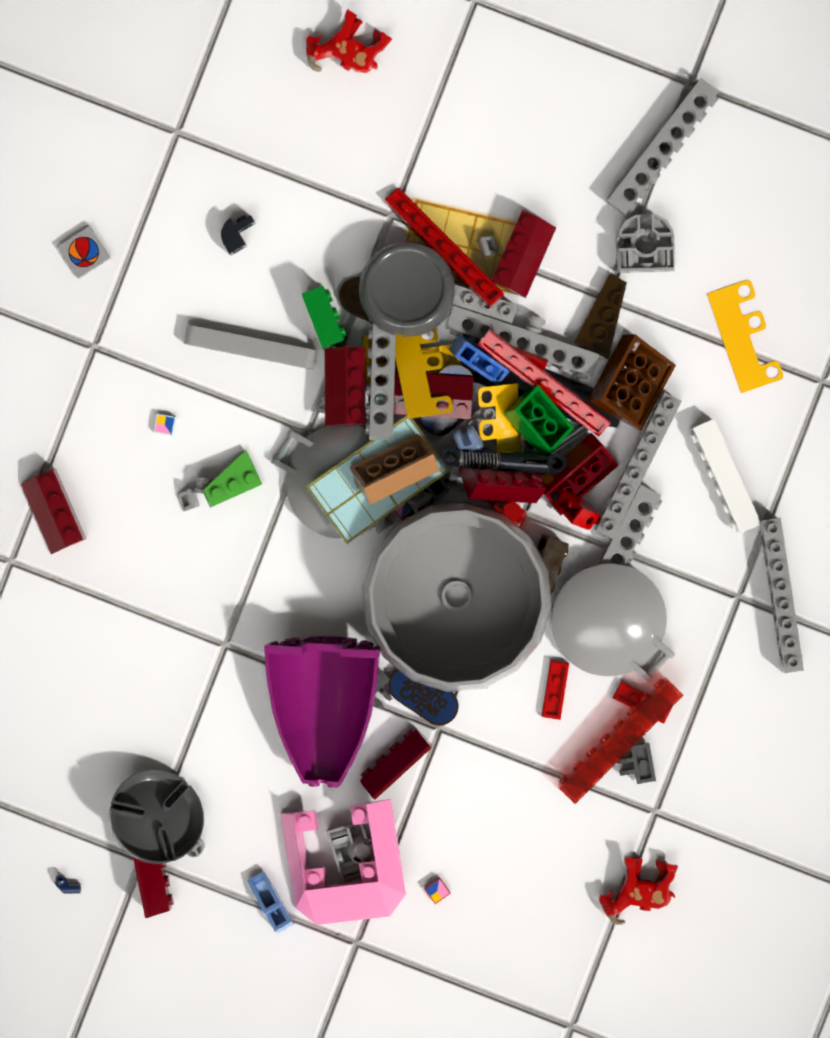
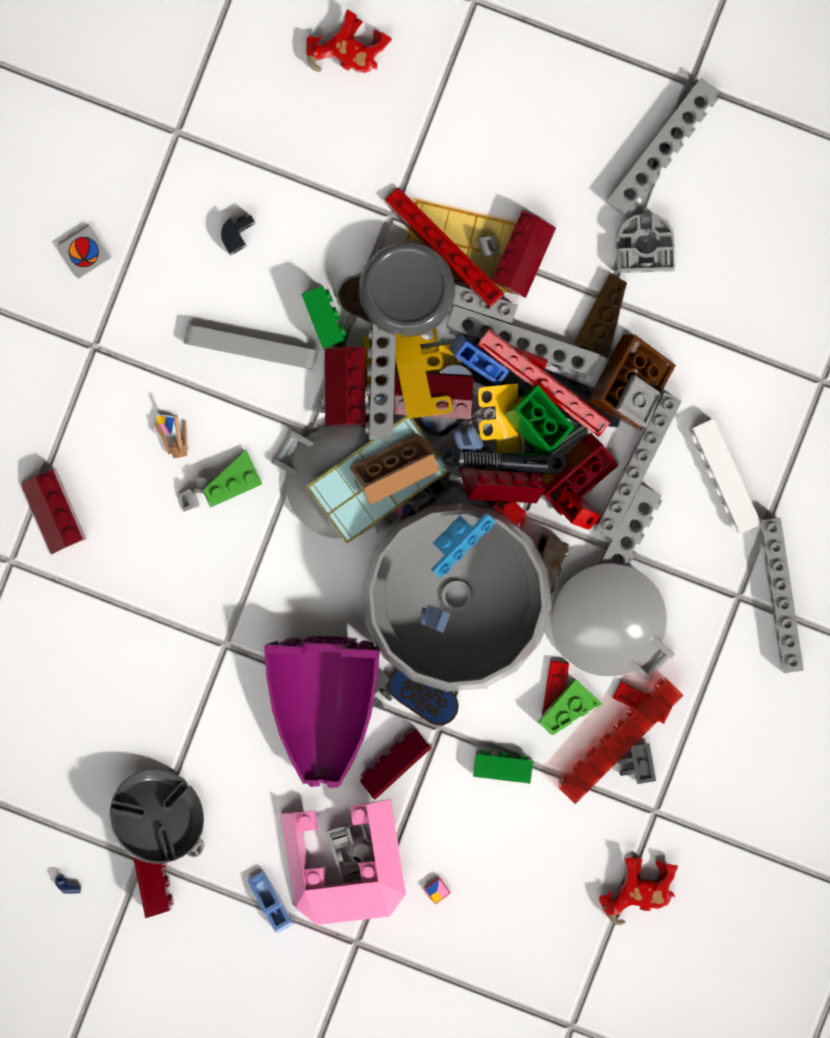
(180, 447): none -> medium nougat plant
(434, 617): none -> sand blue arch
(458, 540): none -> dark azure bracket
(503, 766): none -> green brick
(534, 324): light grey wheel -> none
(569, 706): none -> bright green wing
(639, 401): none -> light grey tile
(736, 336): yellow piece -> none

